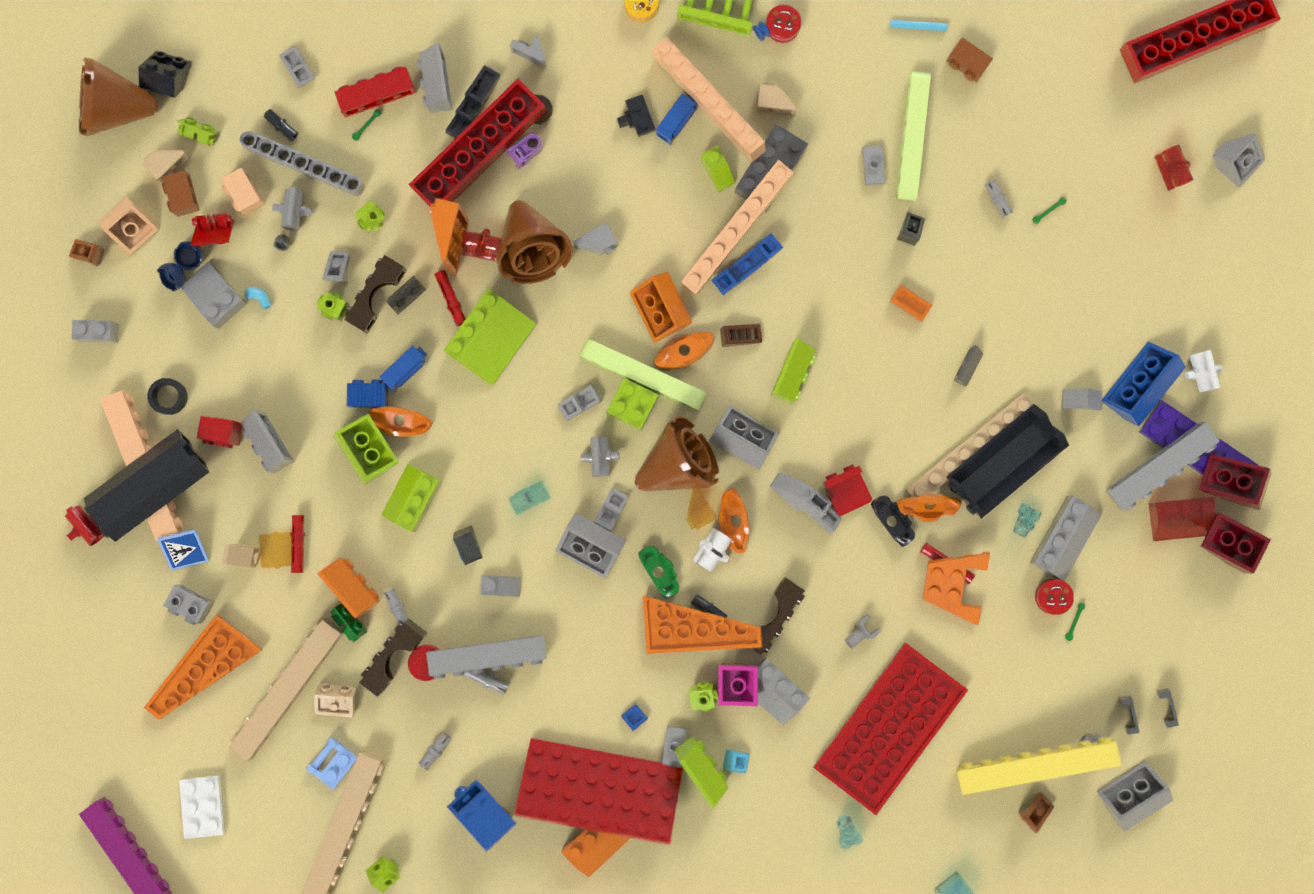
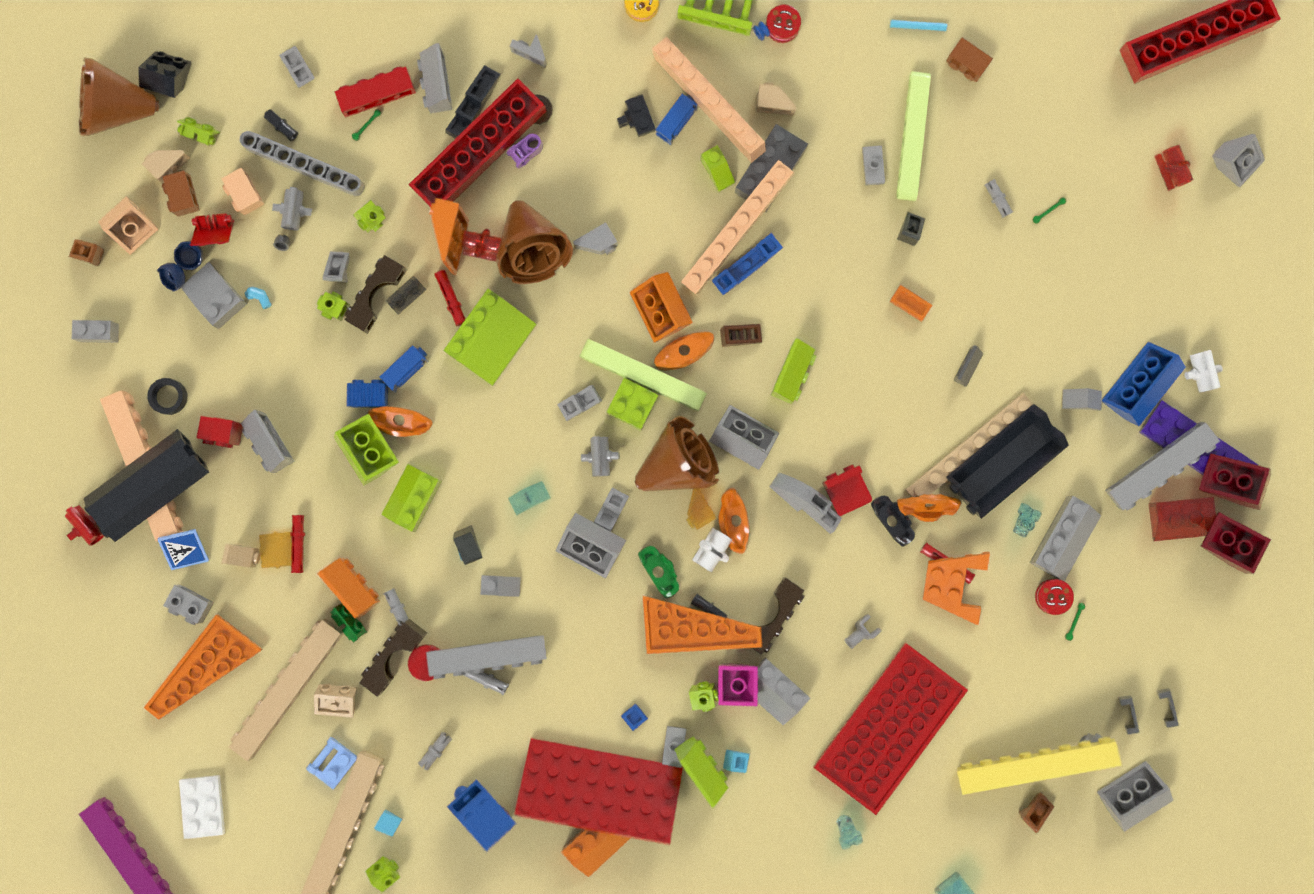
(388, 823): none -> medium azure slope

